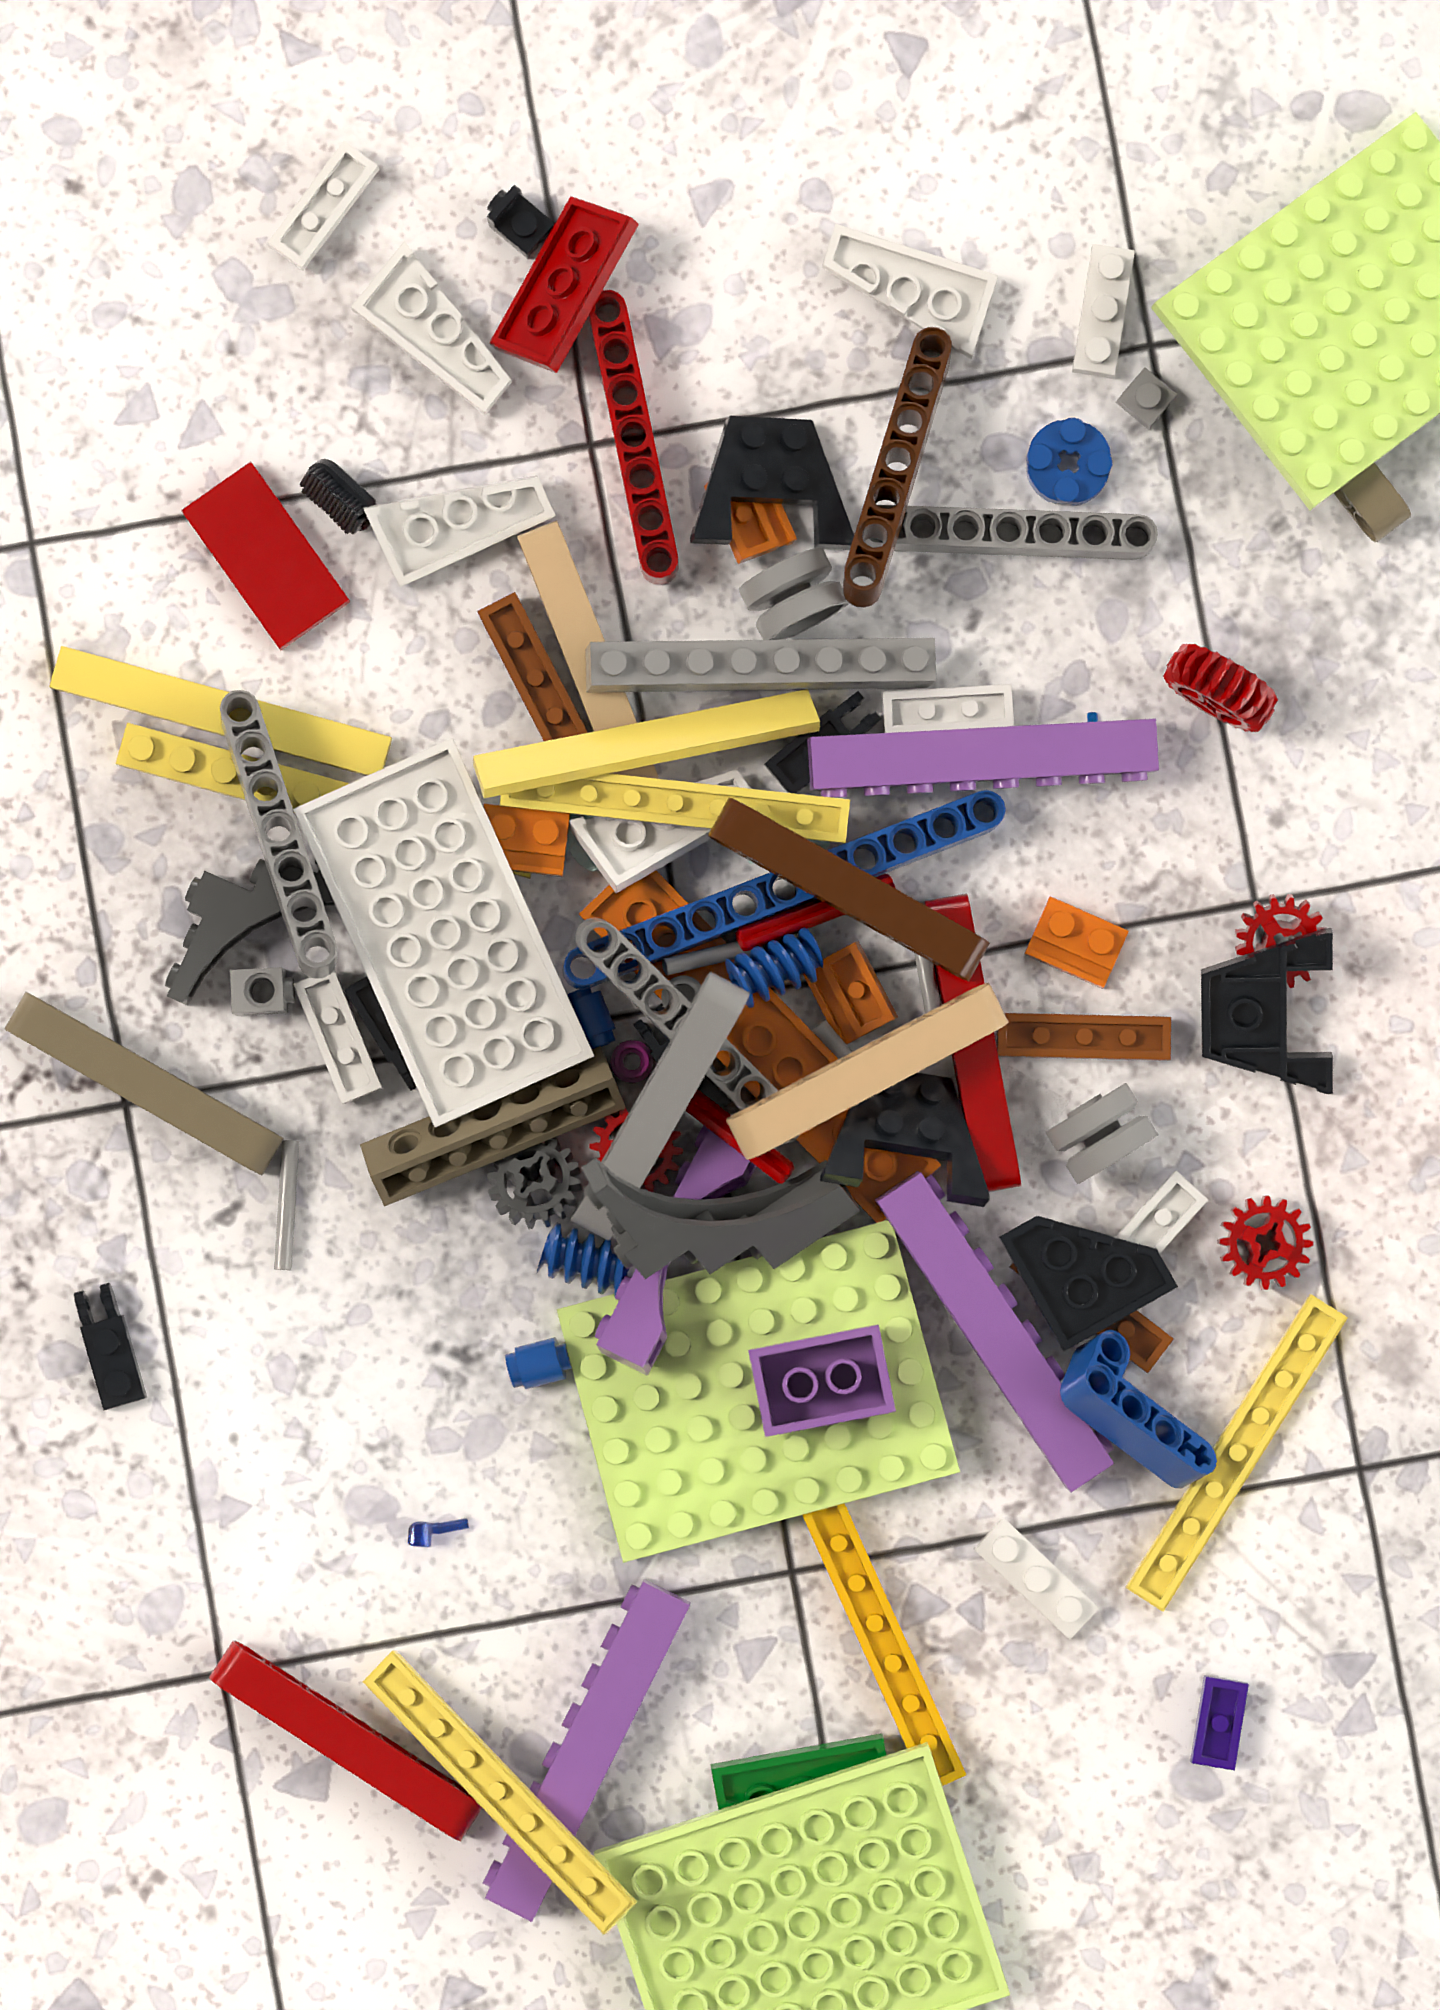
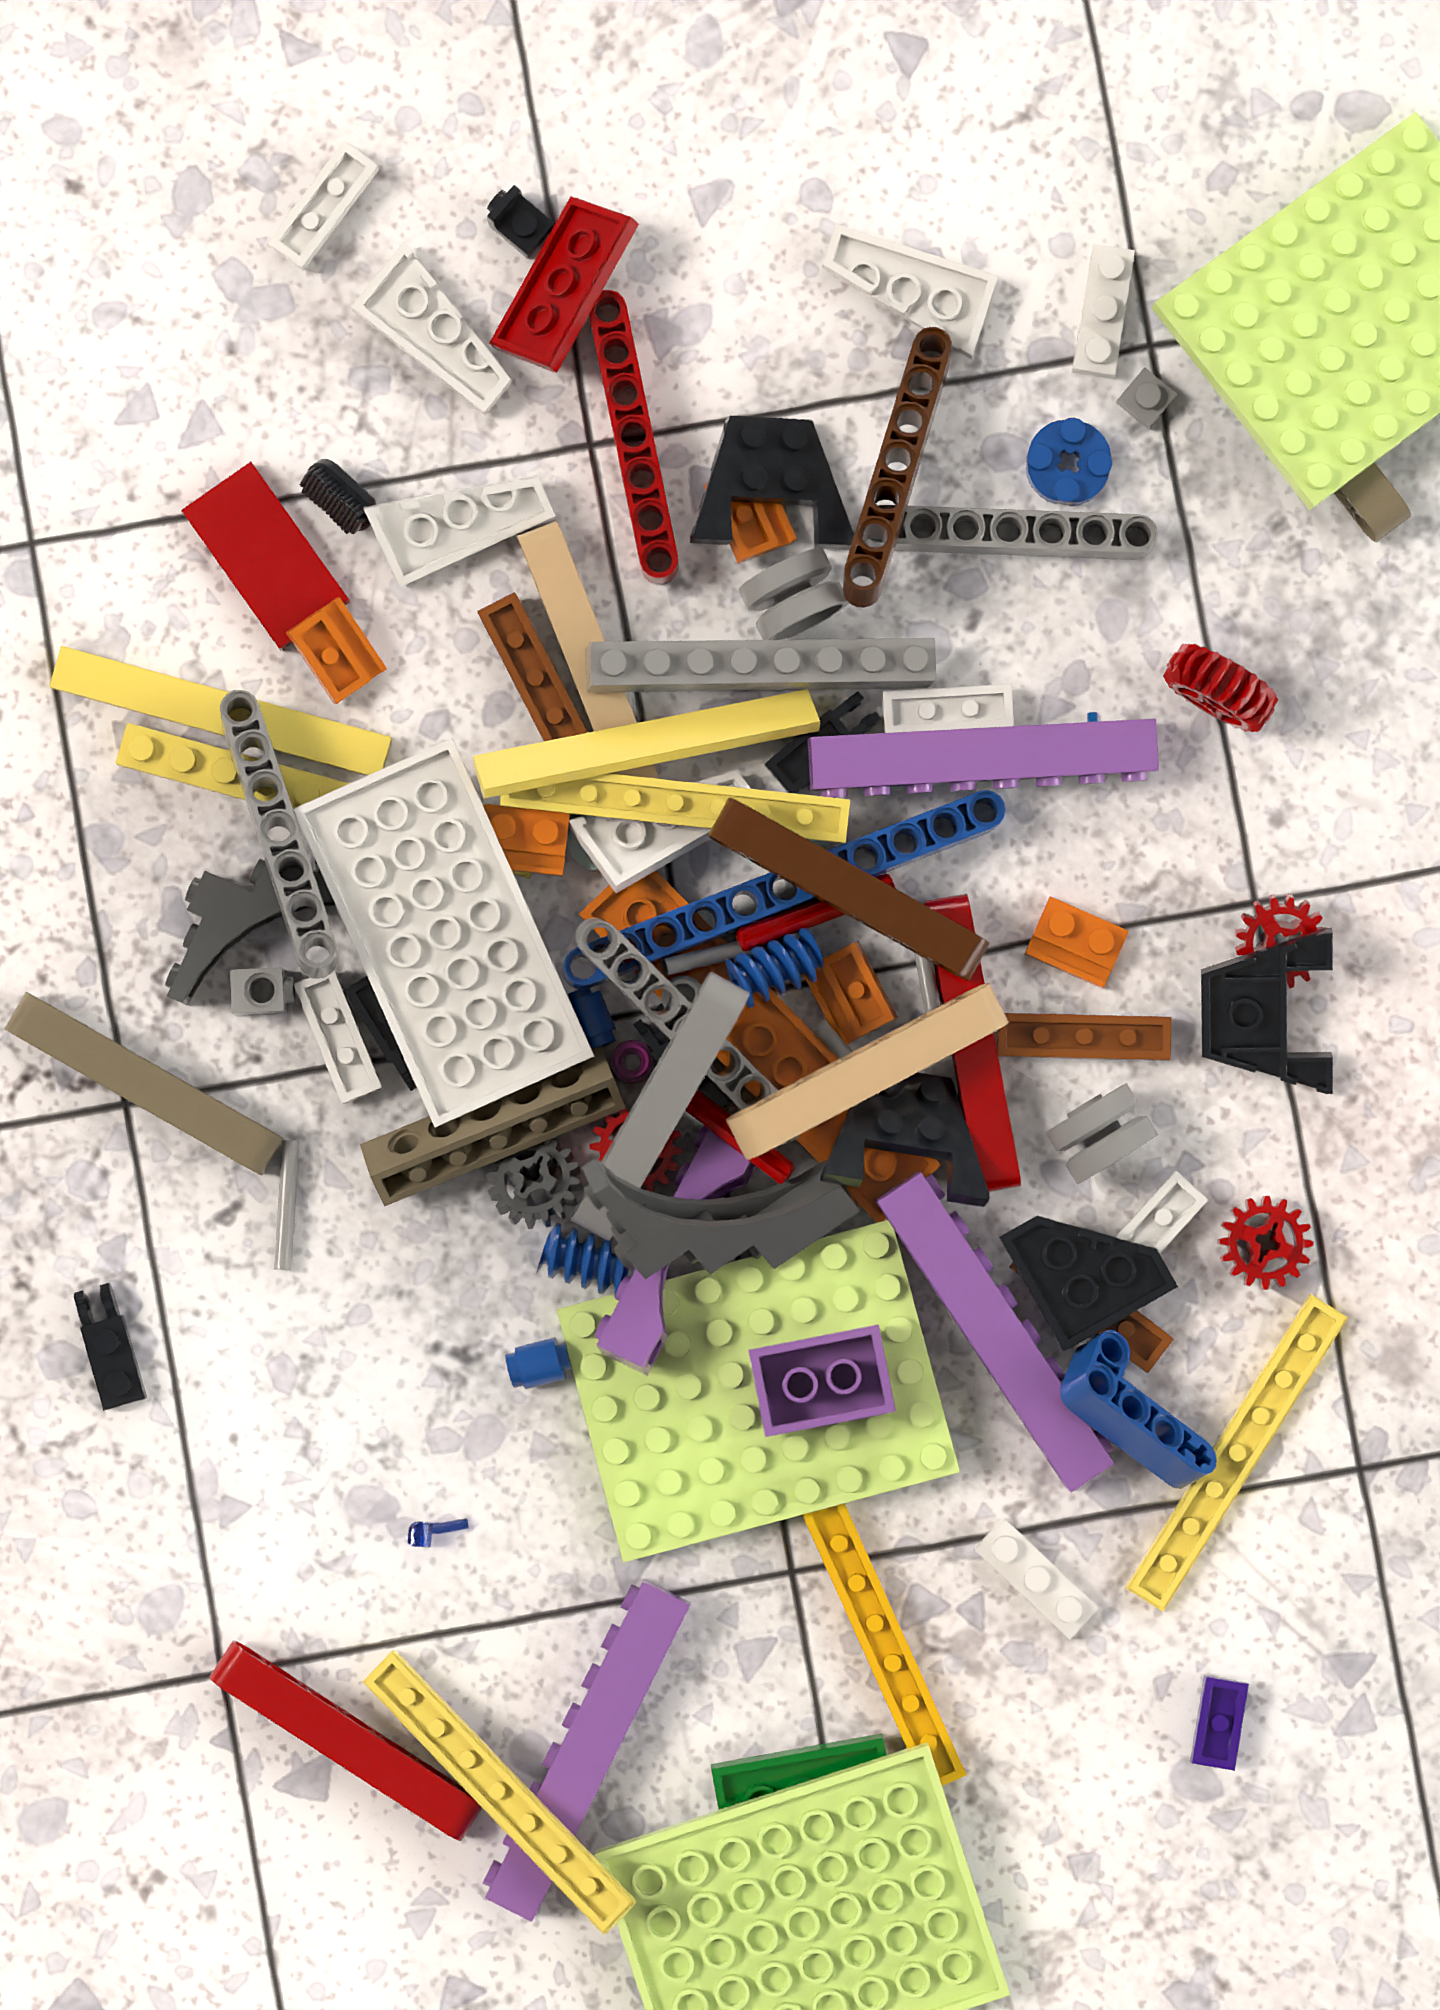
(336, 650): none -> orange plate

